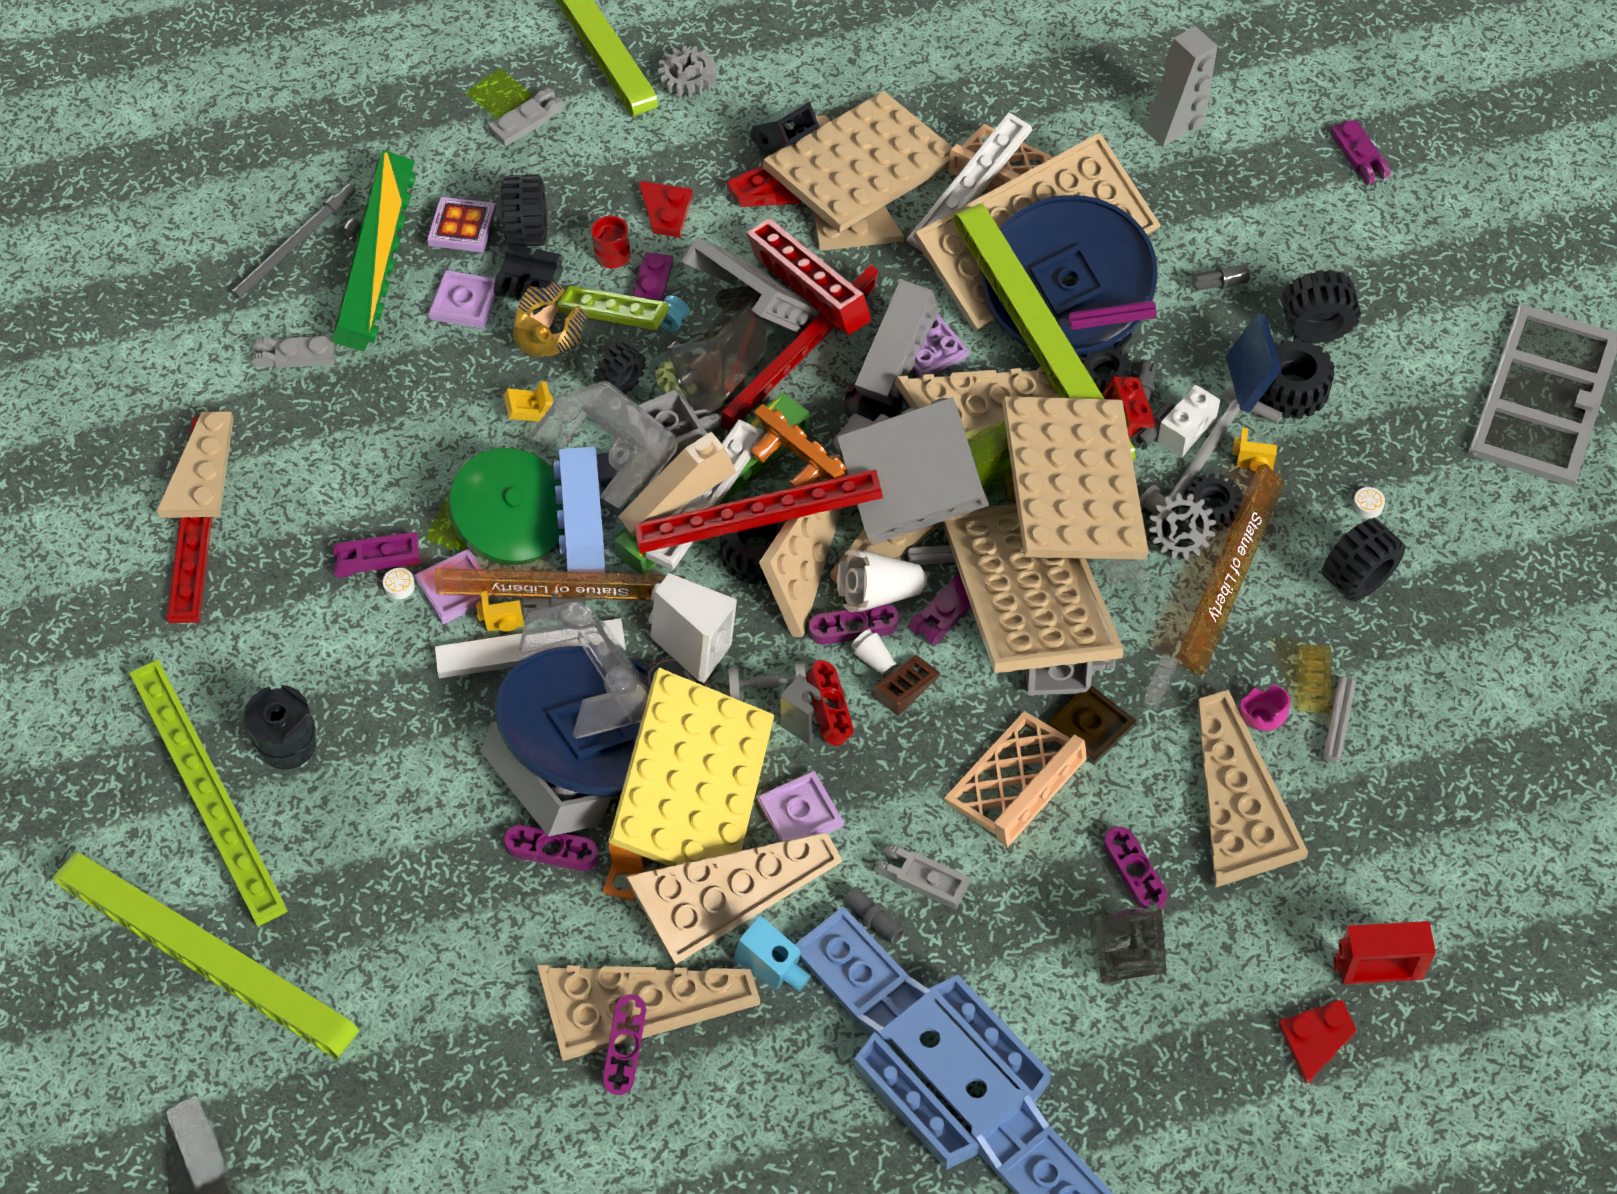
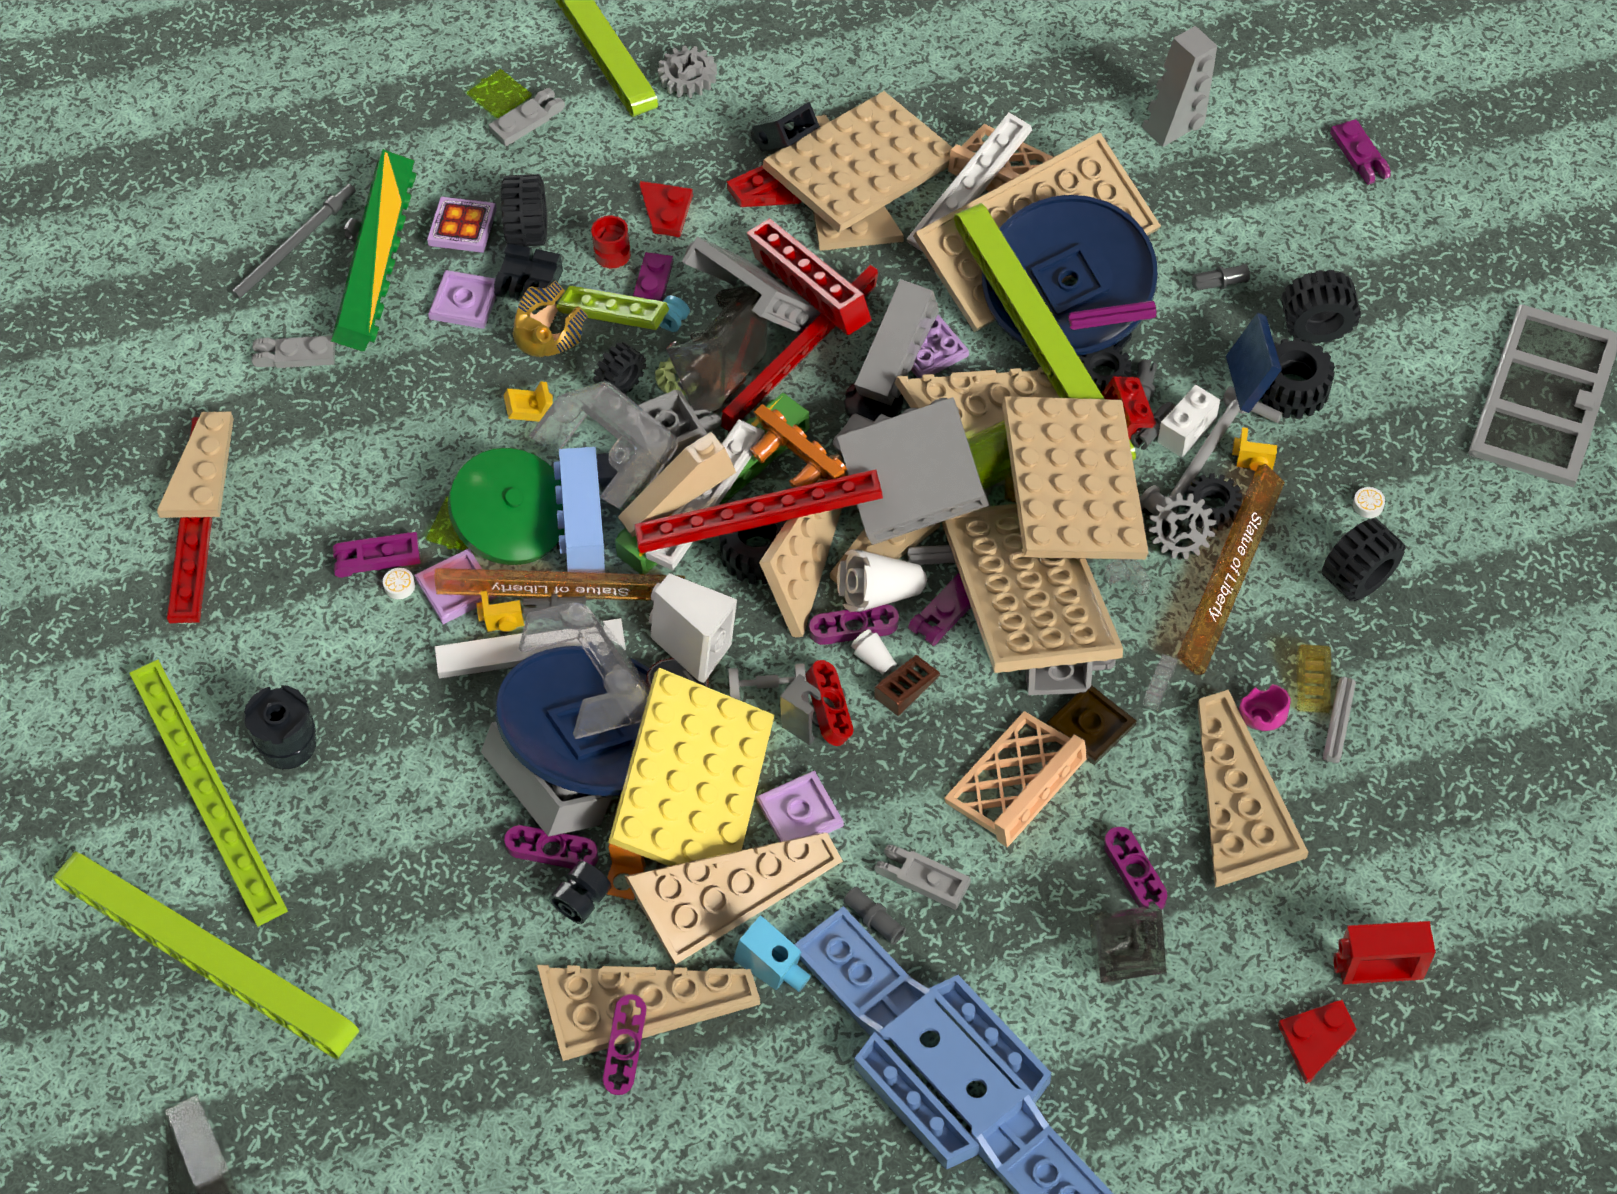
(576, 897): none -> black wheel

